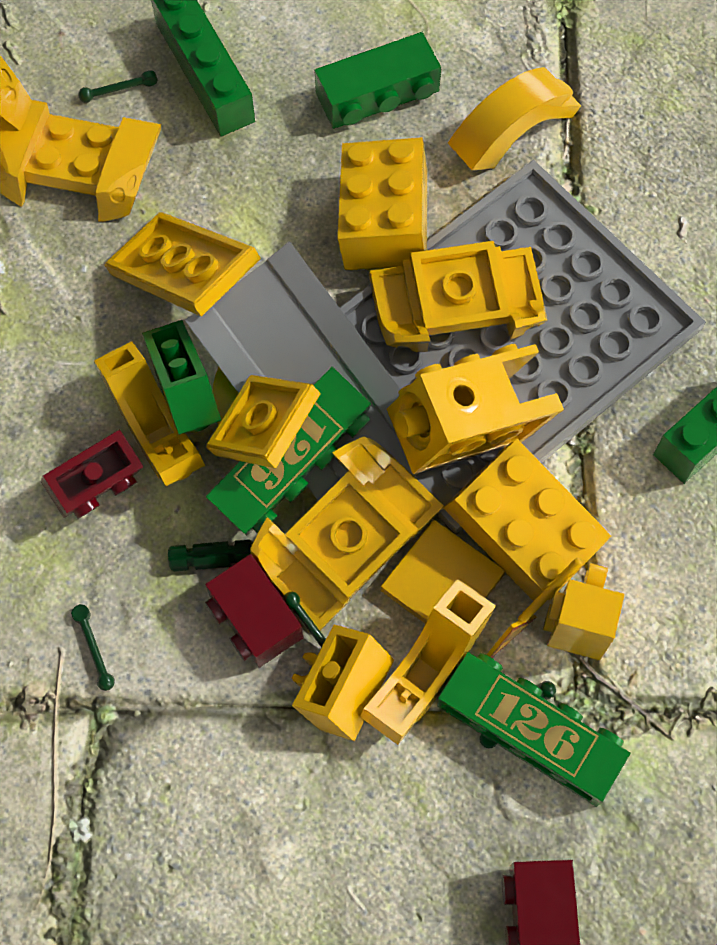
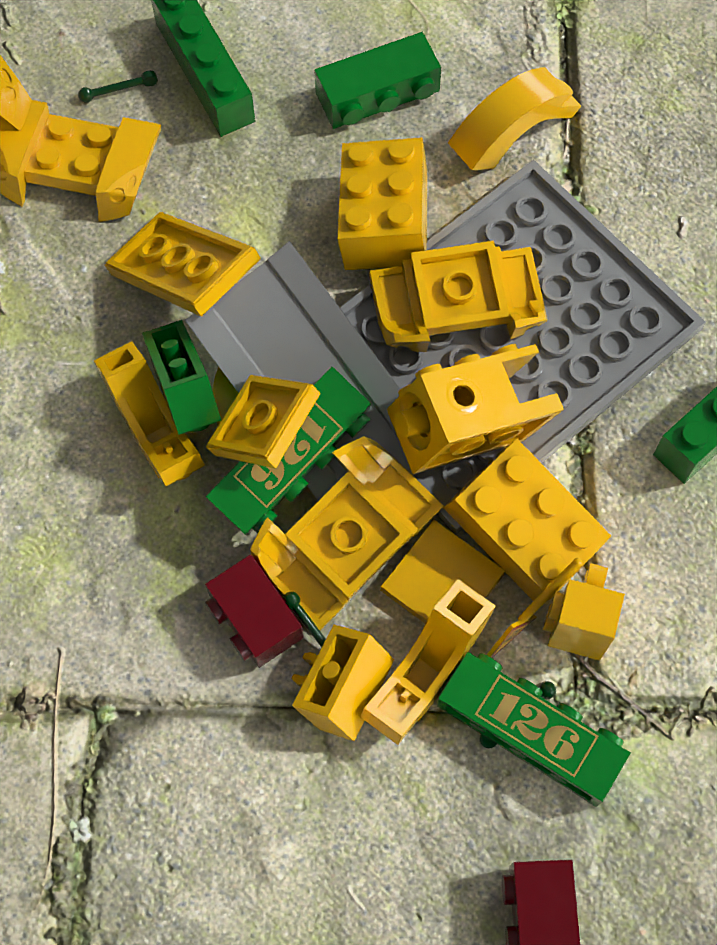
(81, 615): dark green hinge -> none
(91, 474): dark red brick -> none
(208, 555): dark green axle -> none

